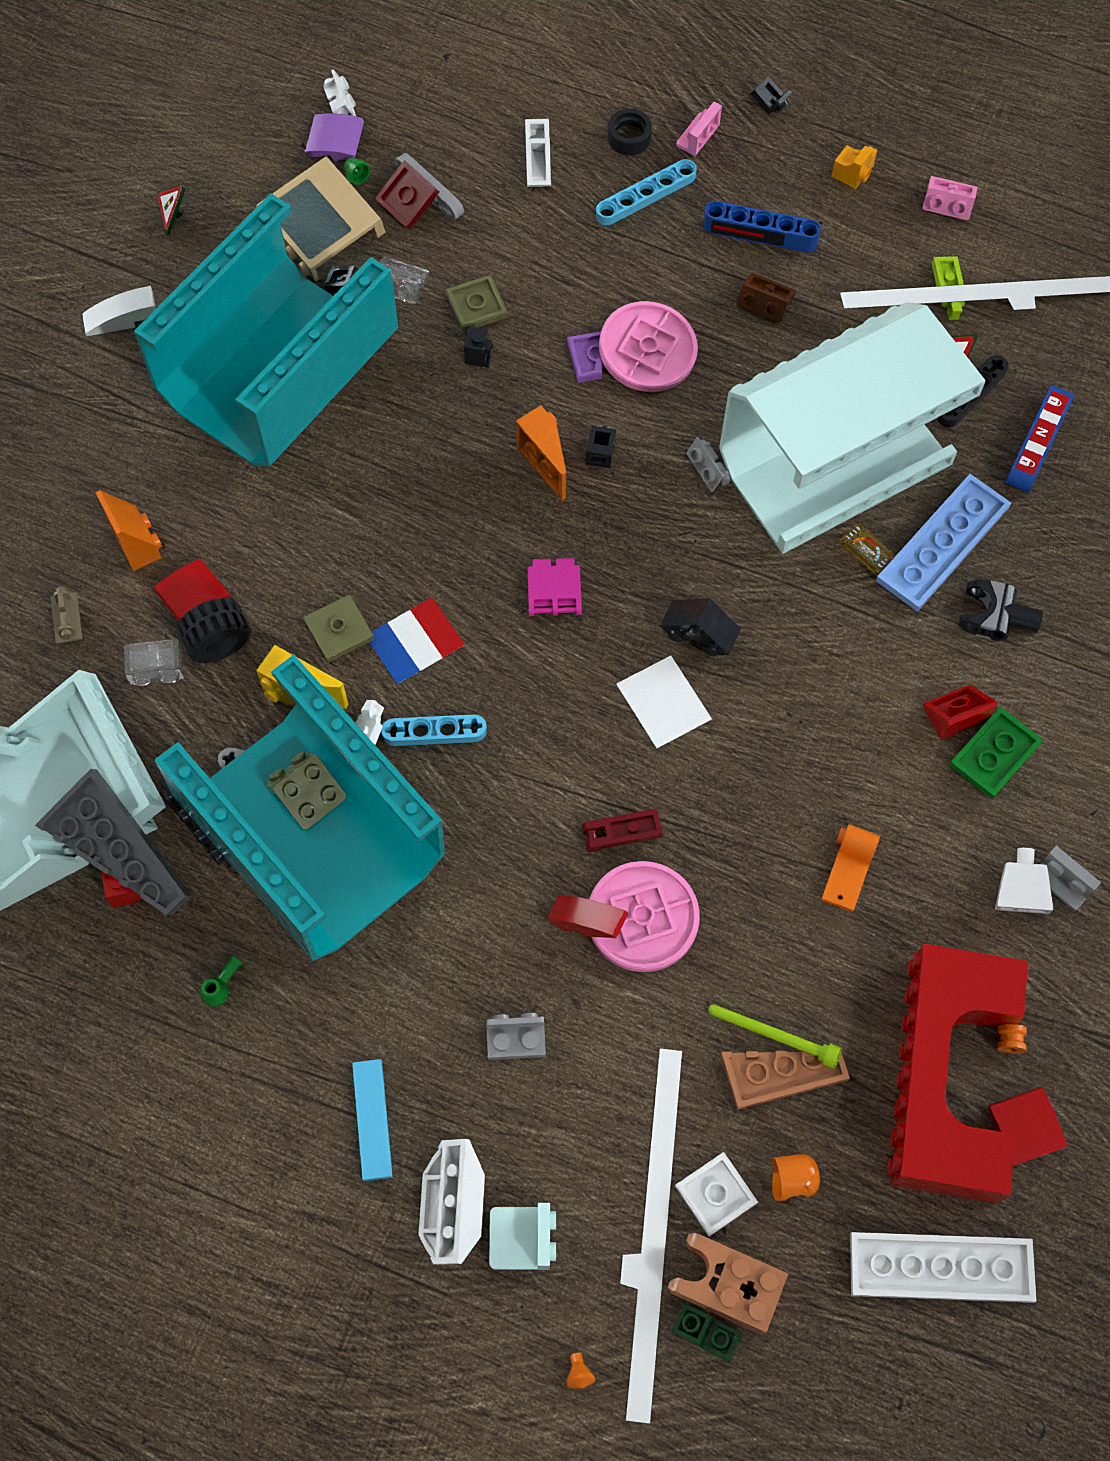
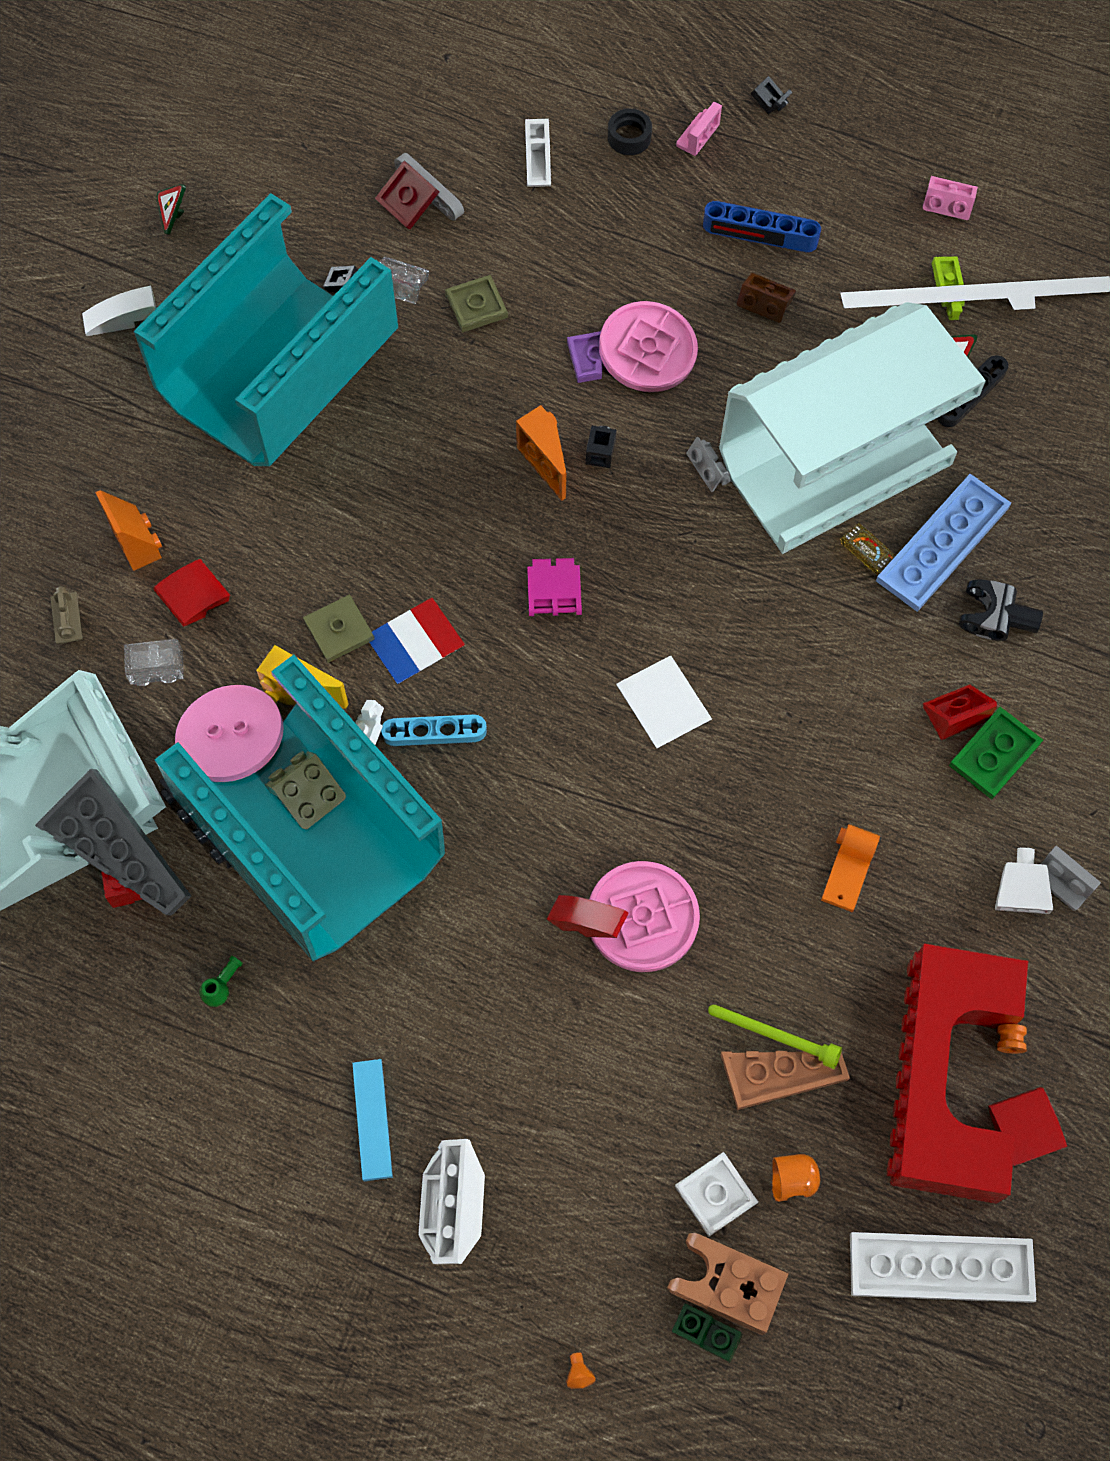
(214, 630): black tyre -> none
(231, 732): none -> bright pink plate
(324, 216): panel -> none
(334, 136): medium lavender slope -> none
(337, 88): white hinge -> none
(356, 171): green bar -> none
(478, 347): black brick -> none
(515, 1037): light grey bracket -> none
(522, 1238): light aqua bracket -> none
(622, 830): dark red plate -> none
(646, 1269): white sticker -> none
(651, 183): medium azure beam -> none
(702, 622): black brick -> none
(854, 165): light orange brick -> none
(1039, 439): beam -> none

